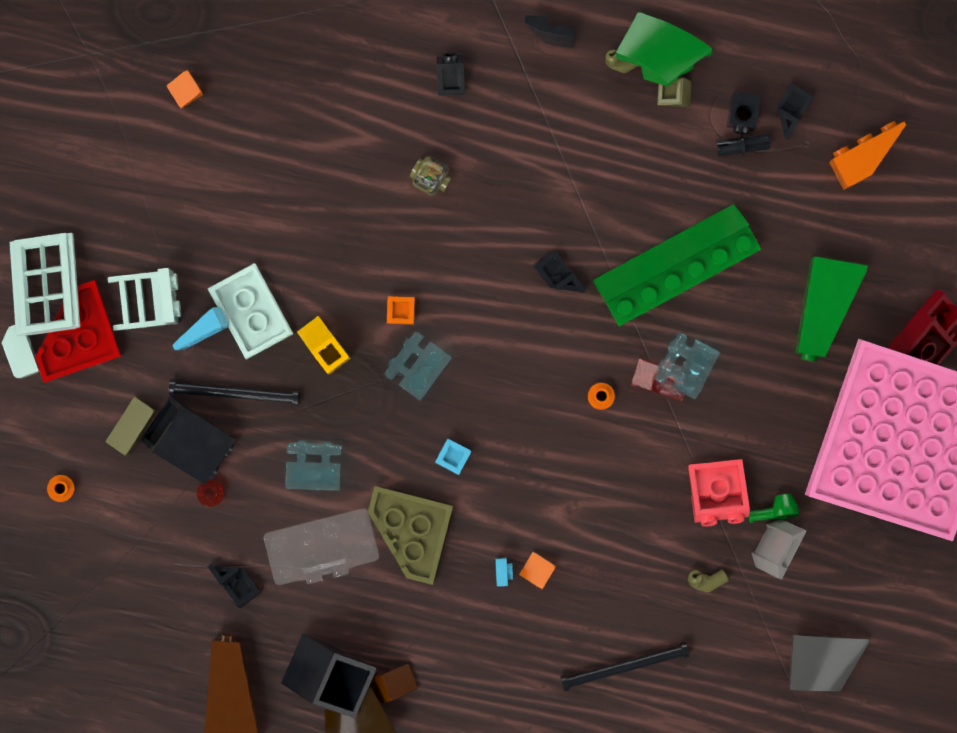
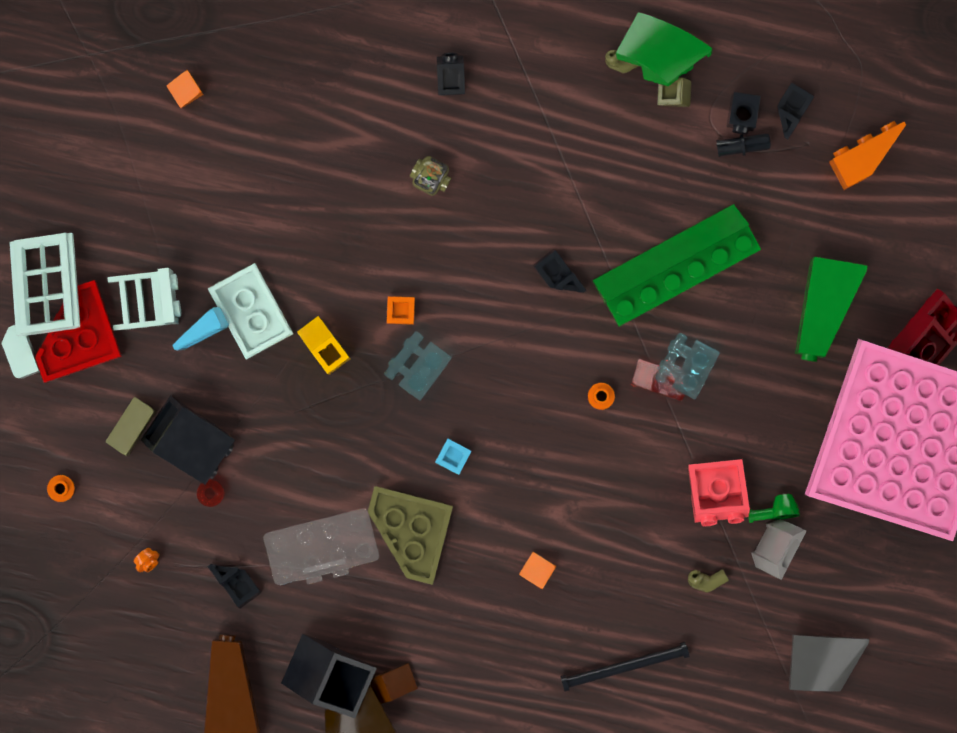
(146, 560): none -> orange plate
(232, 392): black bar -> none
(313, 475): clear light blue plate -> none
(503, 571): medium azure plate -> none
(550, 35): black slope -> none

